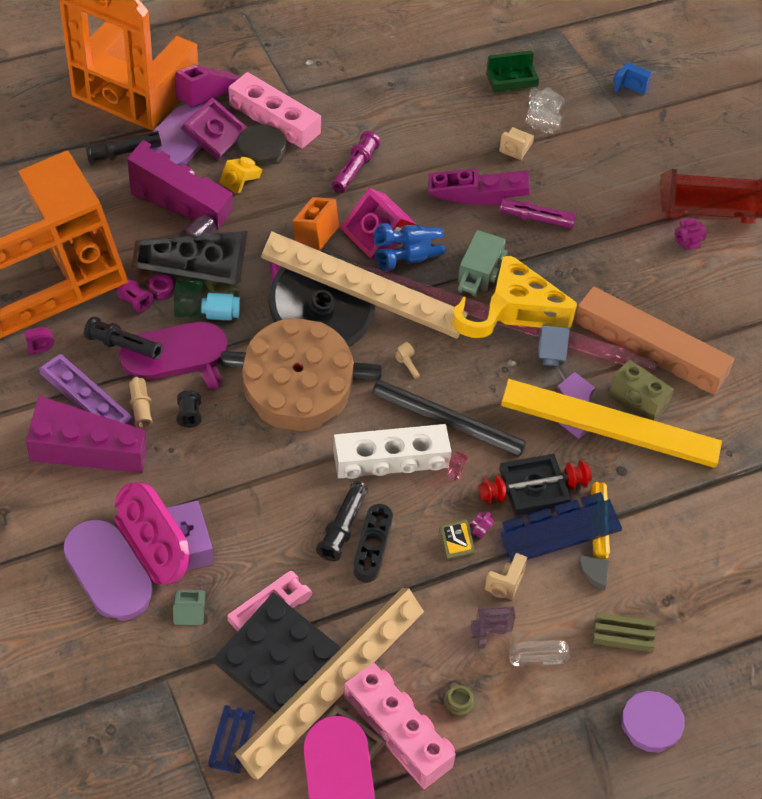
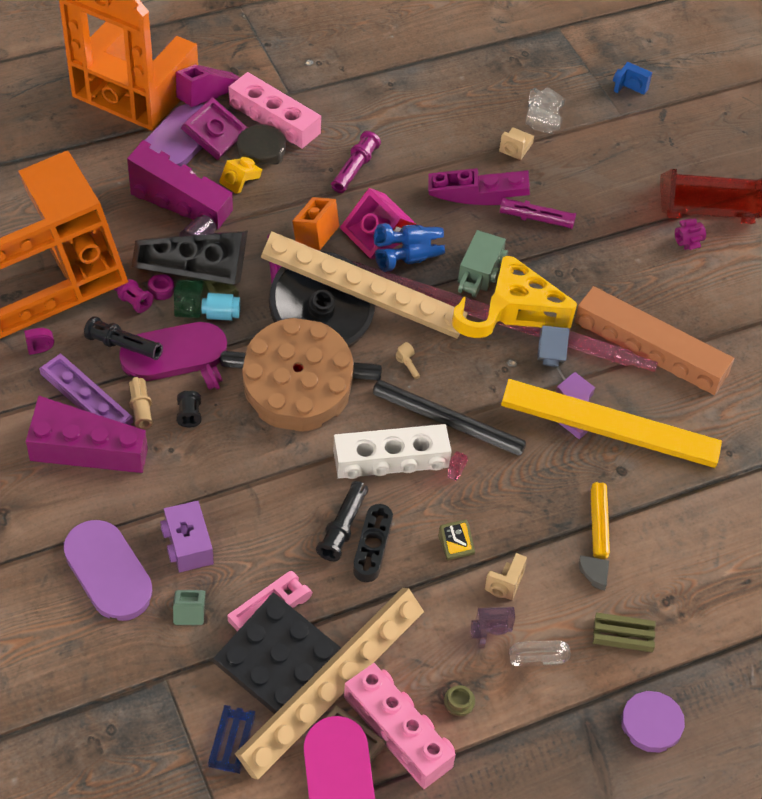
(111, 149): black pin -> none
(151, 533): dark pink tile -> none
(481, 524): magenta plate -> none
(511, 71): dark green bracket -> none
(534, 483): black plate -> none
(568, 528): clear blue windscreen -> none
(640, 391): olive brick -> none

